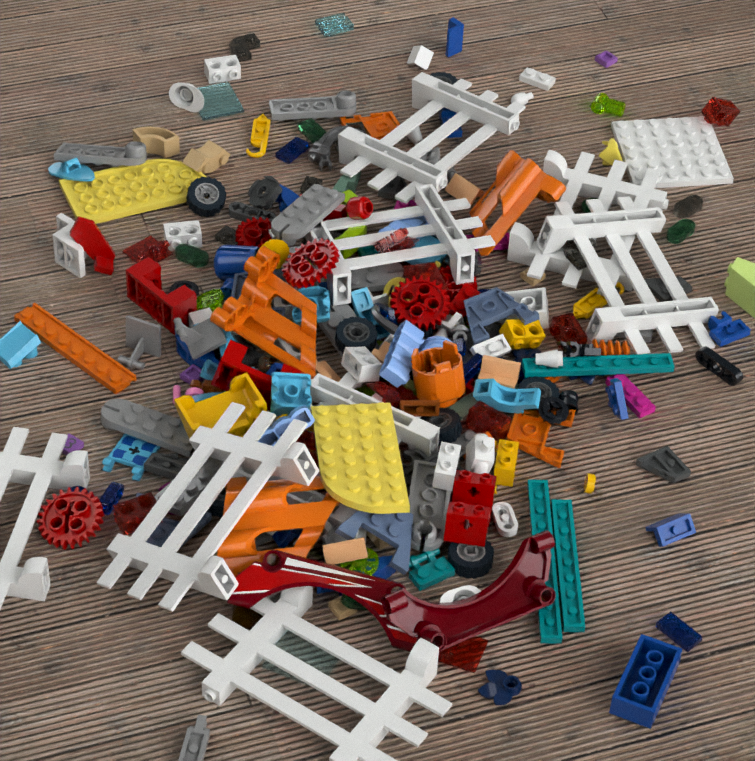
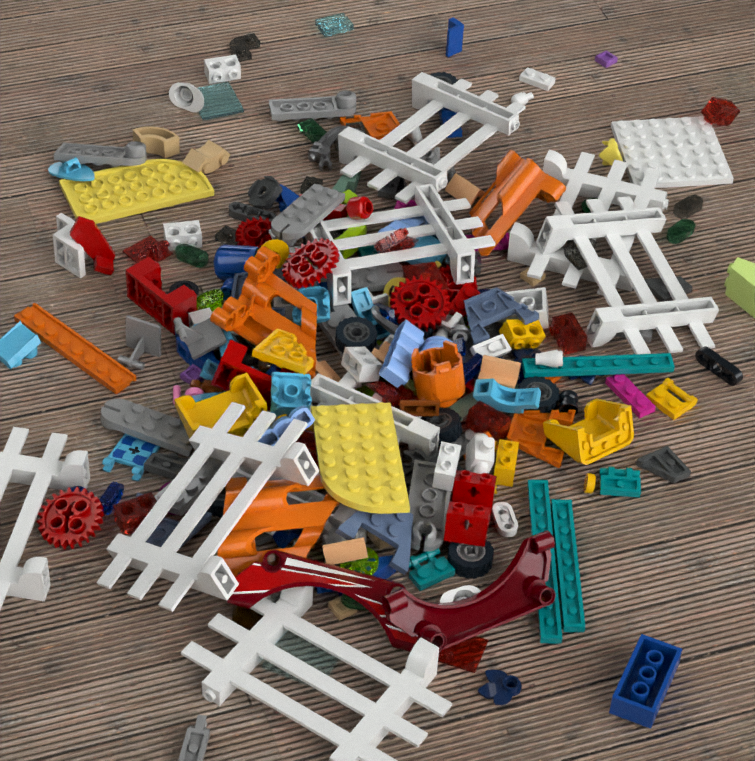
(72, 444): medium lavender tile -> none
(202, 188): black wheel -> none
(260, 136): yellow plate -> none
(284, 352): none -> yellow plate
(292, 150): clear blue plate -> none
(420, 56): white panel -> none
(556, 405): black gear -> none
(578, 349): black plate -> none
(586, 306): yellow plate -> none
(602, 432): none -> yellow windscreen
(603, 103): clear neon green piece -> none
(610, 349): orange piece -> none
(617, 399): blue plate -> none
(620, 482): none -> teal plate
(667, 402): none -> yellow plate
(672, 528): panel -> none
(679, 631): clear blue plate -> none
(725, 330): blue plate -> none

